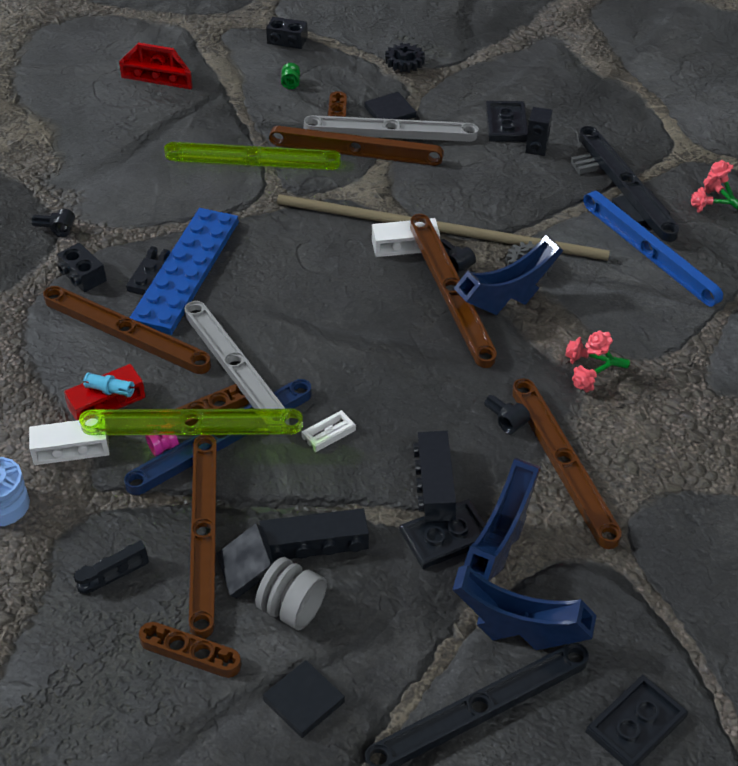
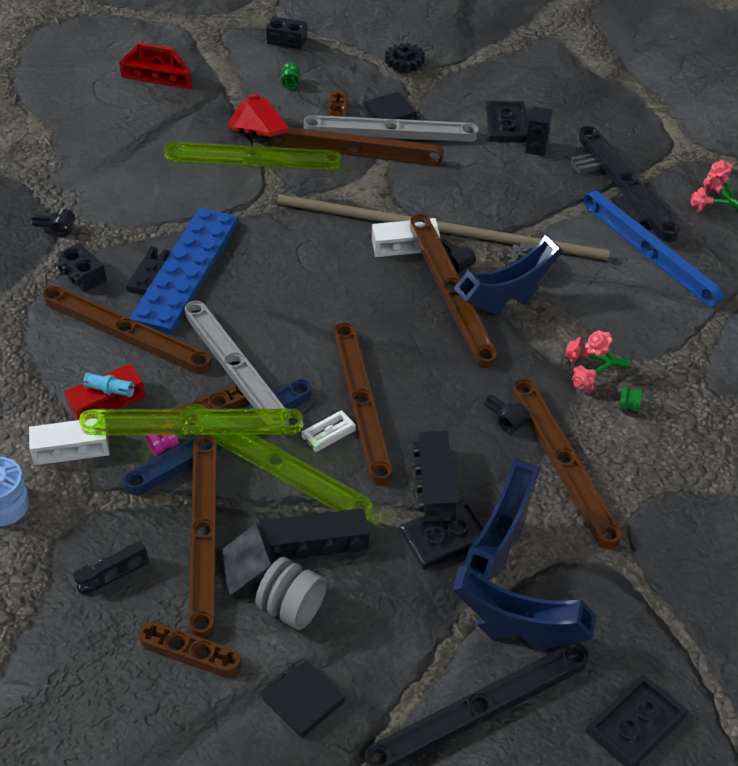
(257, 116): none -> red wedge
(291, 470): none -> clear neon green beam
(364, 413): none -> reddish brown beam
(630, 399): none -> green wheel

